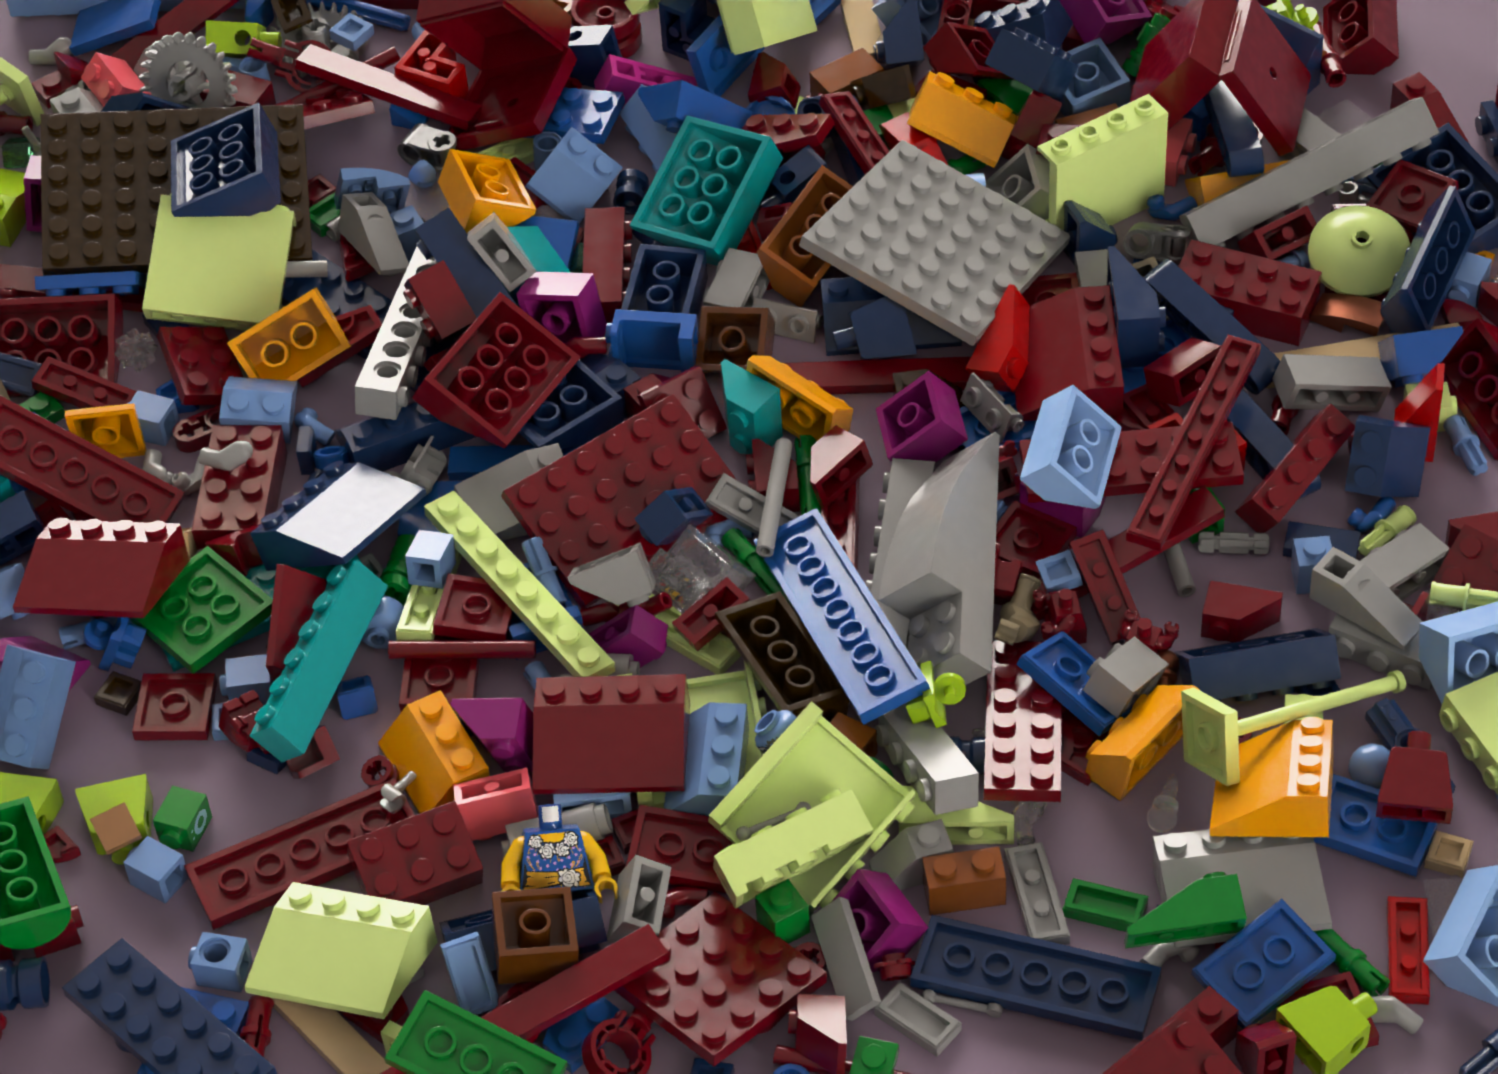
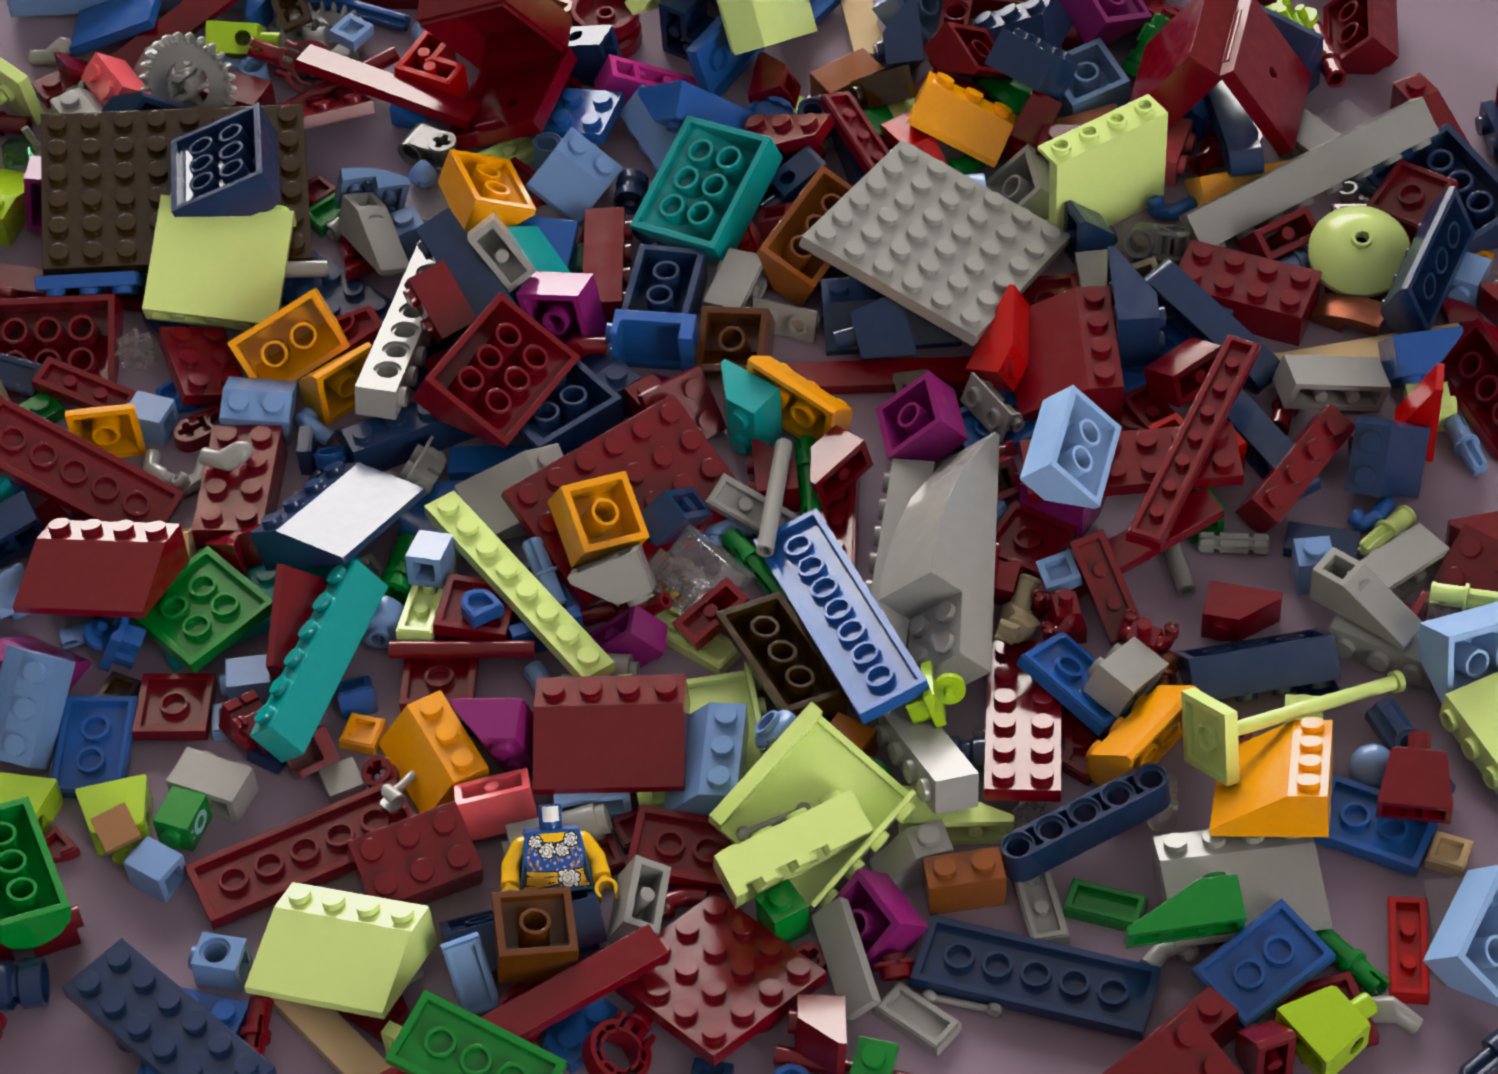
(93, 741): none -> blue tile
(226, 783): none -> light grey brick
(332, 386): none -> light orange slope
(341, 780): none -> light grey tile
(362, 733): none -> light orange tile
(480, 607): none -> blue tile
(597, 517): none -> light orange brick
(1085, 822): none -> dark blue beam

